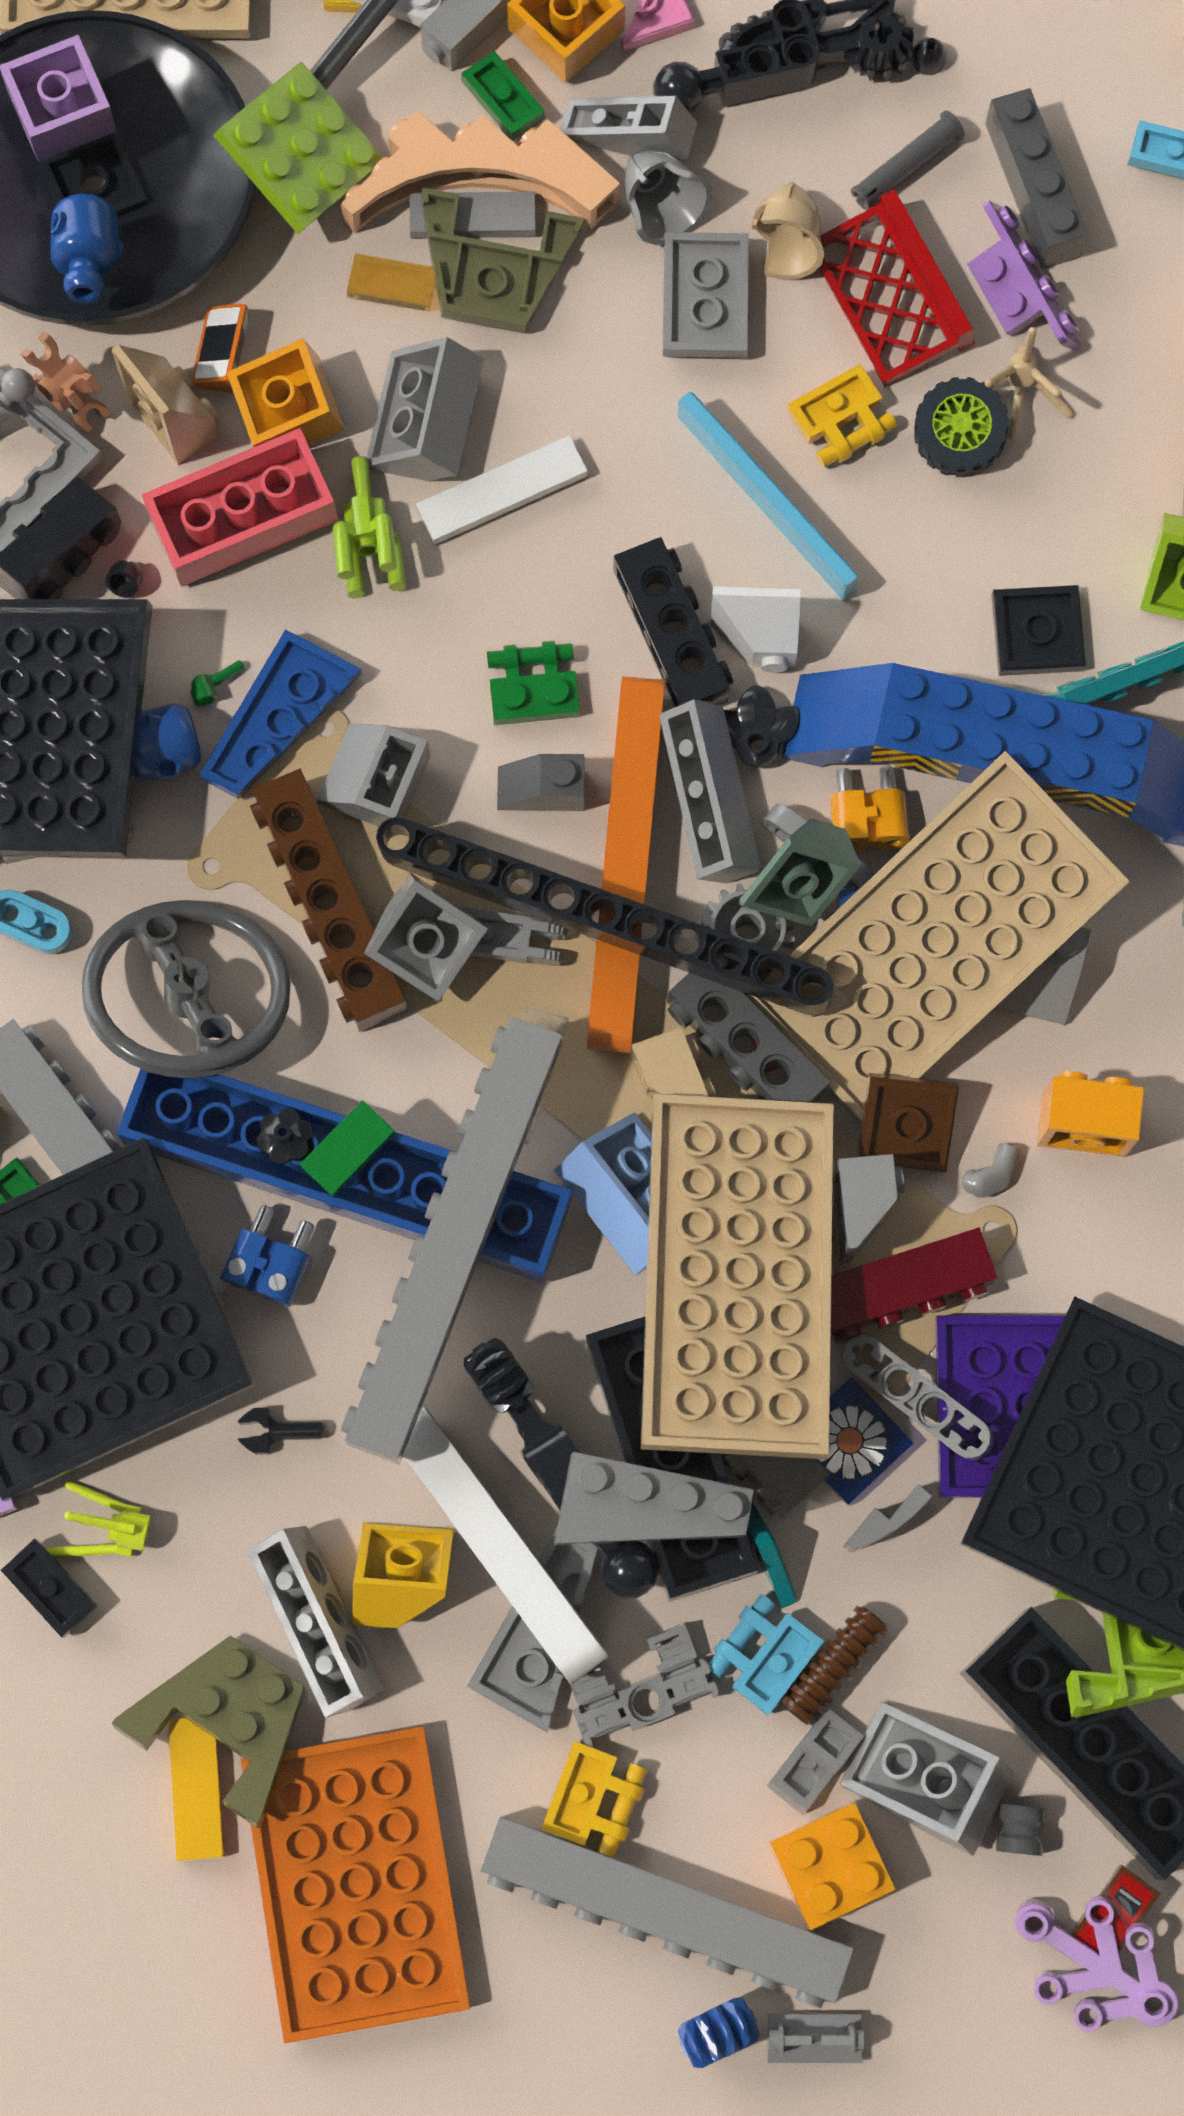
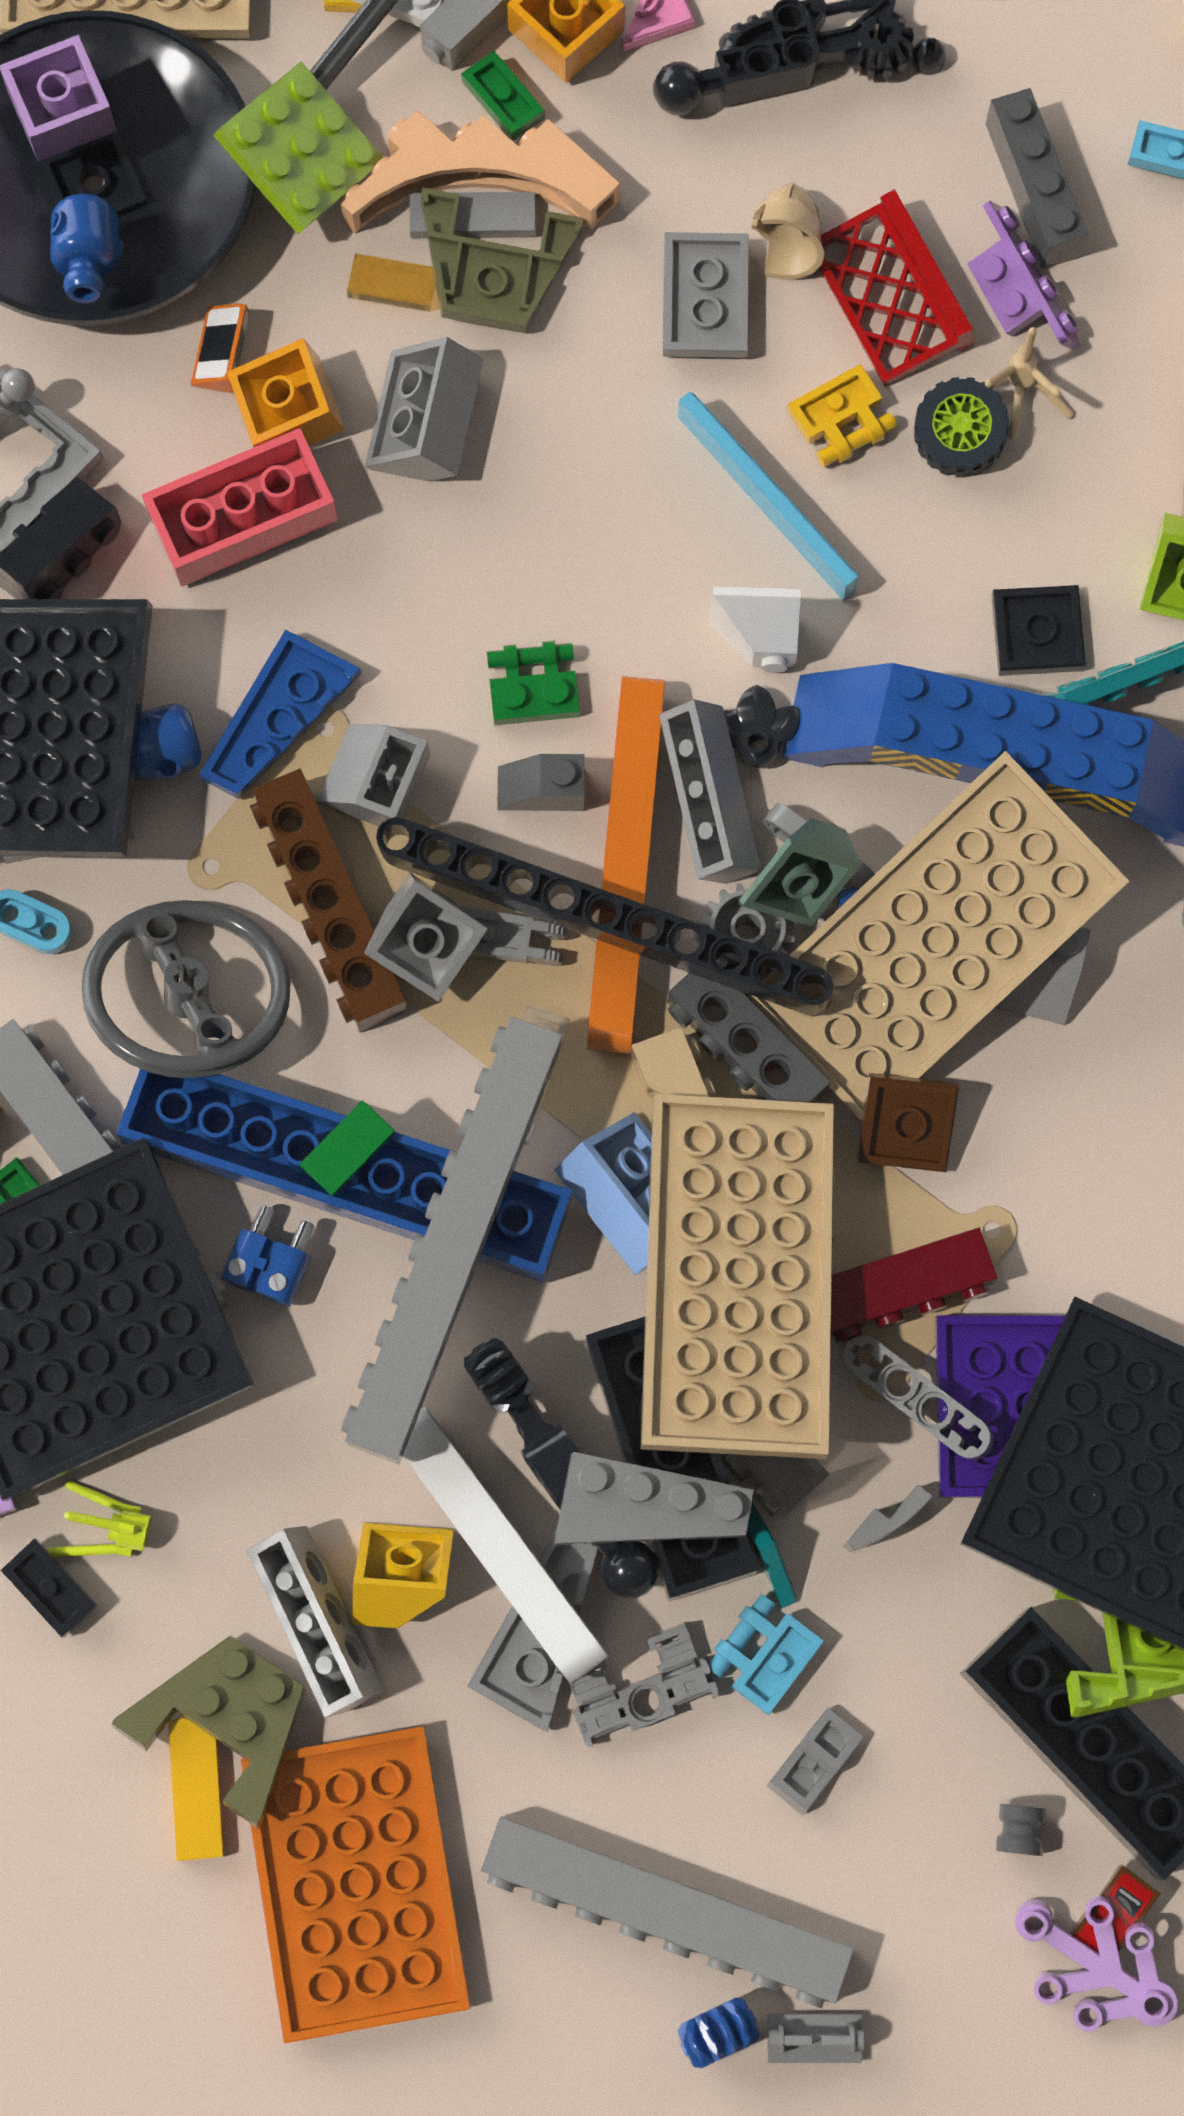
(65, 383): nougat pin -> none
(116, 578): black hinge -> none
(166, 402): tan slope -> none
(203, 685): green hand -> none
(277, 1430): black bar -> none
(292, 1145): black plant -> none
(366, 534): lime plant -> none
(501, 490): white tile -> none
(580, 1794): yellow plate -> none
(631, 124): light grey slope -> none
(654, 564): black brick -> none
(664, 195): light grey helmet -> none
(831, 1866): light orange brick -> none
(834, 1665): reddish brown piece -> none
(860, 1441): tile -> none
(864, 1198): light grey slope -> none
(871, 818): light orange piece -> none
(908, 160): dark grey pin -> none
(928, 1777): light grey slope -> none
(994, 1177): light grey arm -> none
(1090, 1114): light orange brick -> none

